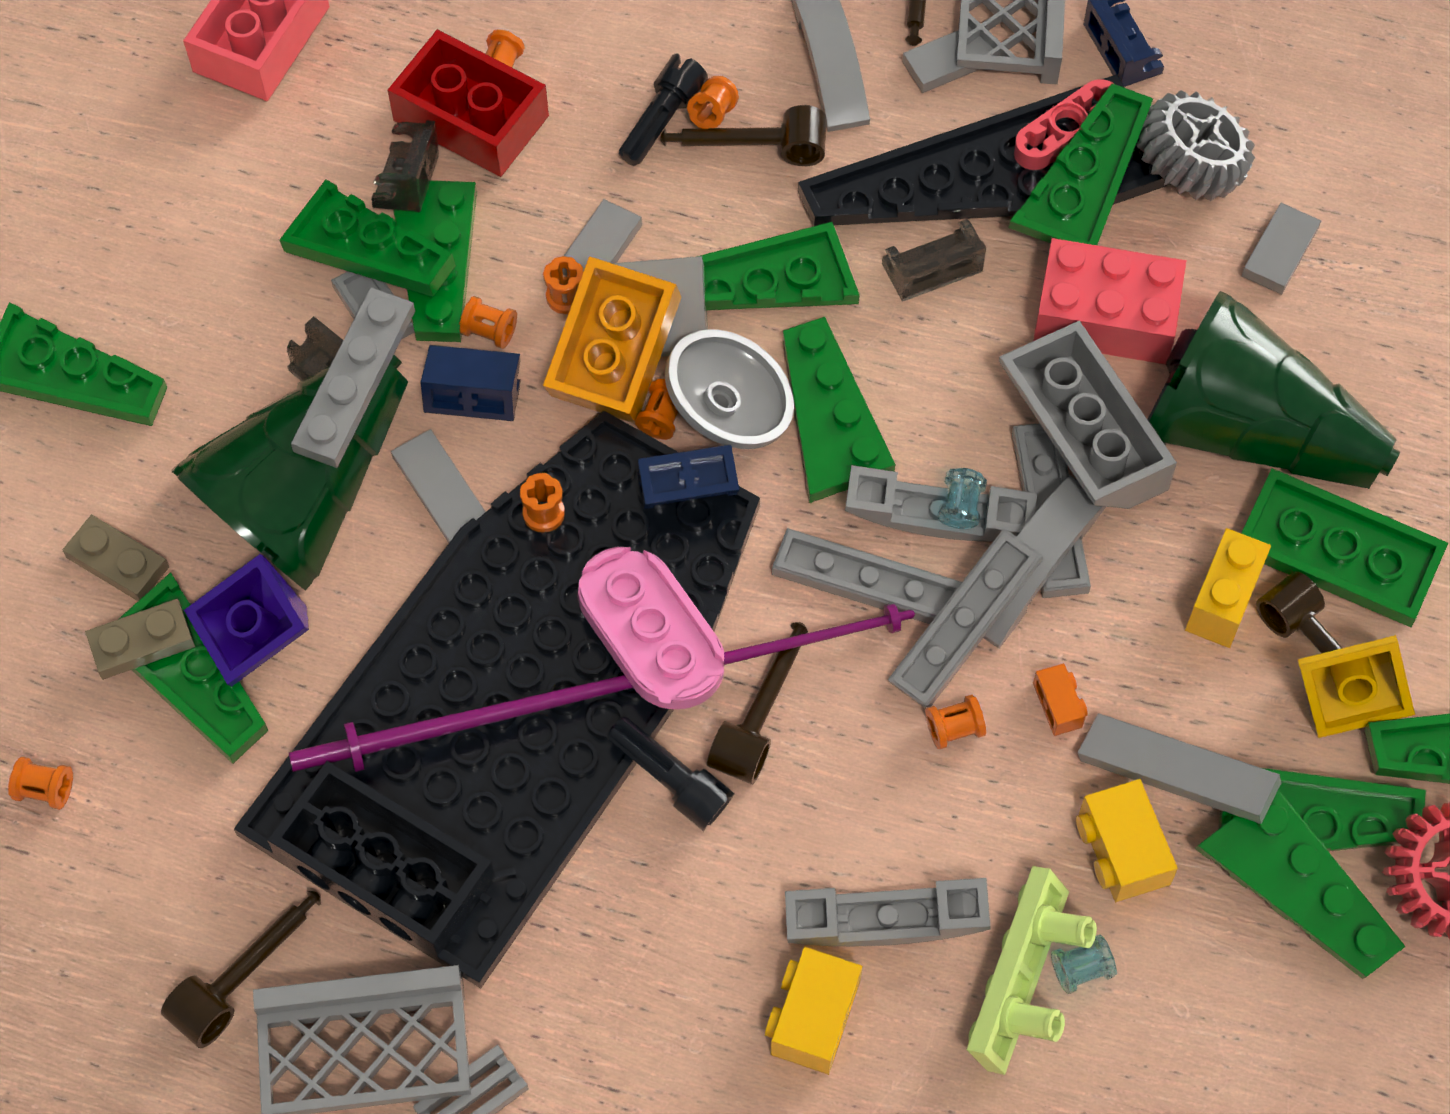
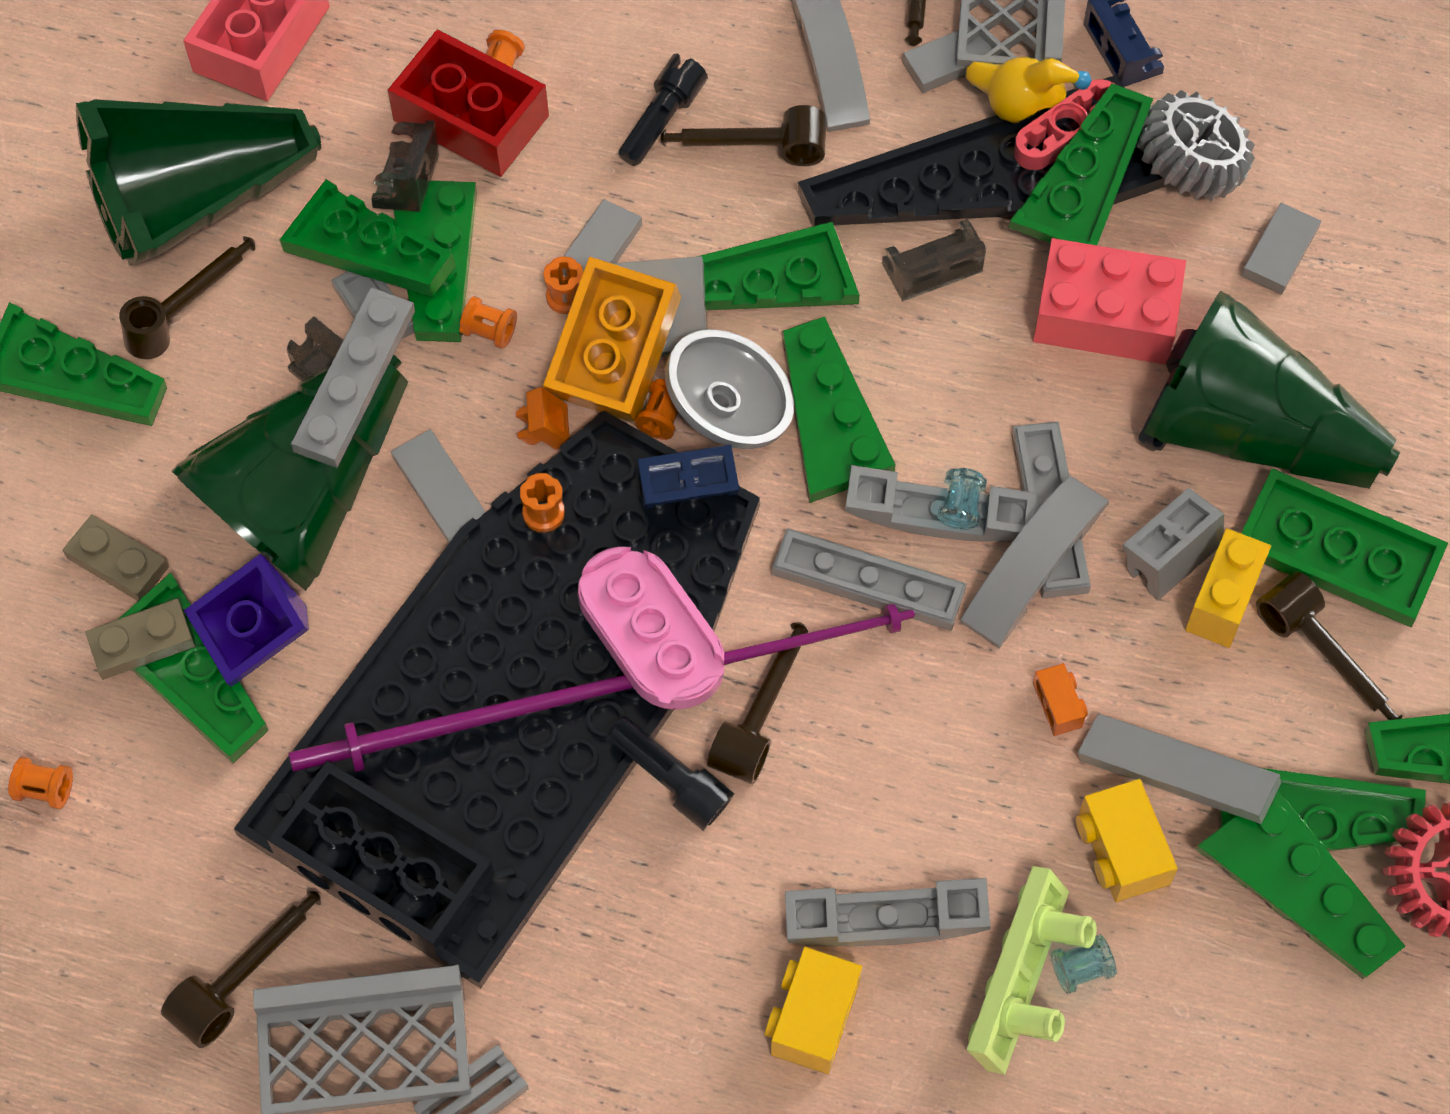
(150, 313): none -> dark brown piece
(184, 165): none -> dark green cone
(471, 383): dark blue hinge -> none
(545, 419): none -> orange tile
(712, 102): orange bush -> none
(955, 721): orange bush -> none
(965, 619): light grey tile -> none
(1024, 85): none -> yellow piece
(1091, 418): light grey slope -> none
(1175, 542): none -> light grey hinge
(1356, 686): yellow slope -> none

